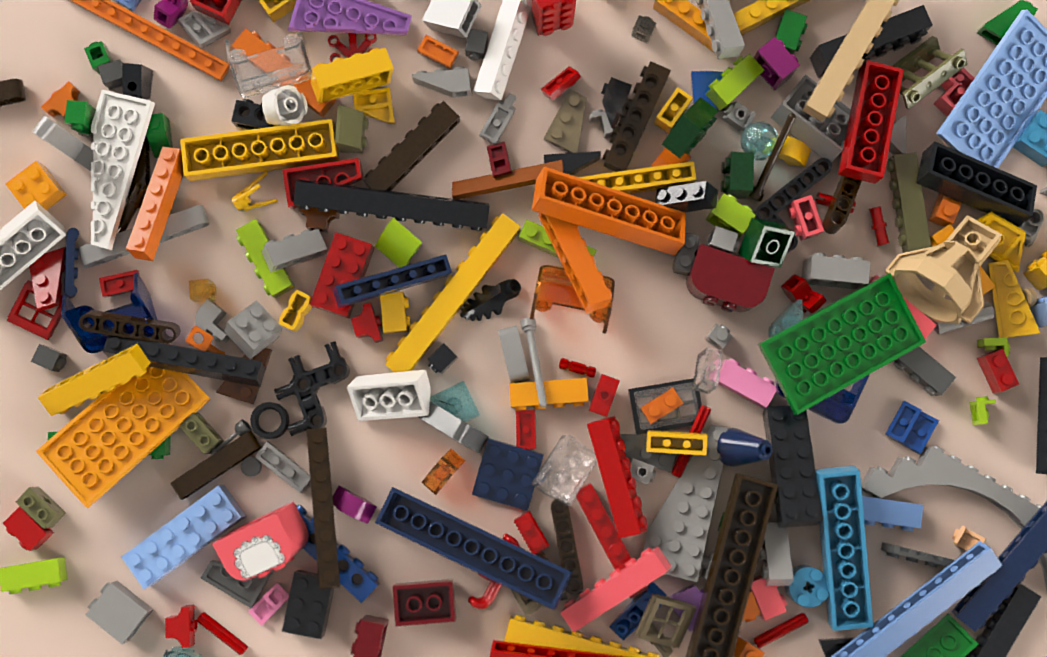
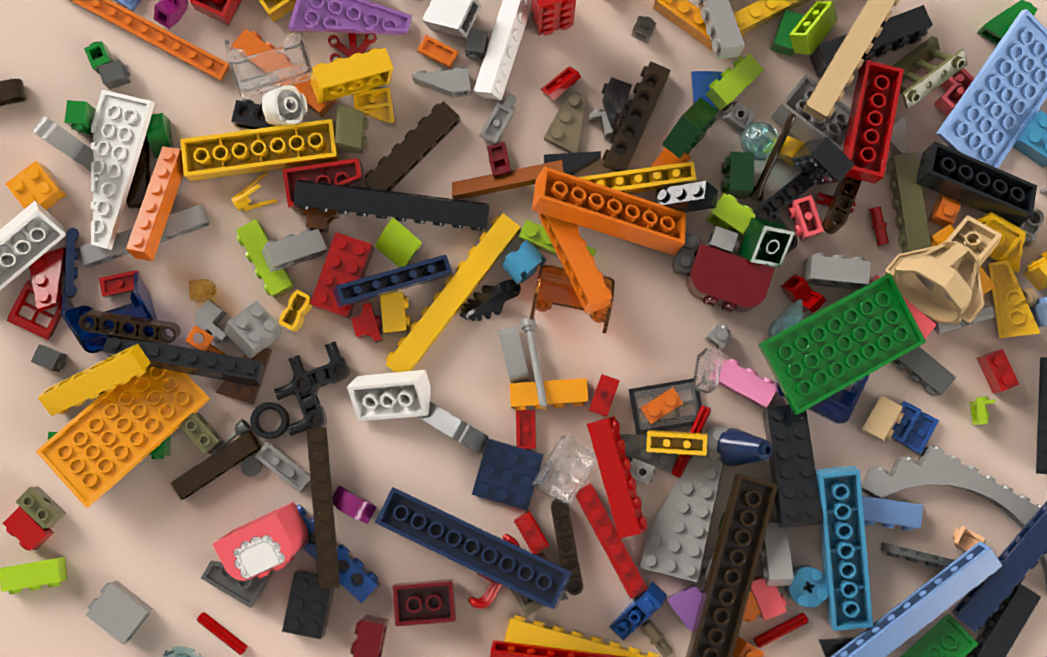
(57, 103): orange brick -> none
(133, 202): dark brown pin -> none
(136, 80): black torso -> none
(182, 626): red brick -> none
(183, 536): light blue brick -> none
(202, 29): light grey wing -> none
(269, 604): bright pink slope -> none
(442, 359): black brick -> none
(443, 471): clear orange brick -> none
(457, 402): clear light blue slope -> none
(523, 263): none -> dark azure brick
(577, 367): red axle -> none
(615, 589): coral brick -> none
(649, 616): dark tan piece -> none
(673, 110): yellow brick -> none
(776, 62): magenta brick -> none
(813, 27): none -> lime brick
(822, 161): none -> black brick
(882, 419): none -> tan brick
(994, 344): lime bracket -> none

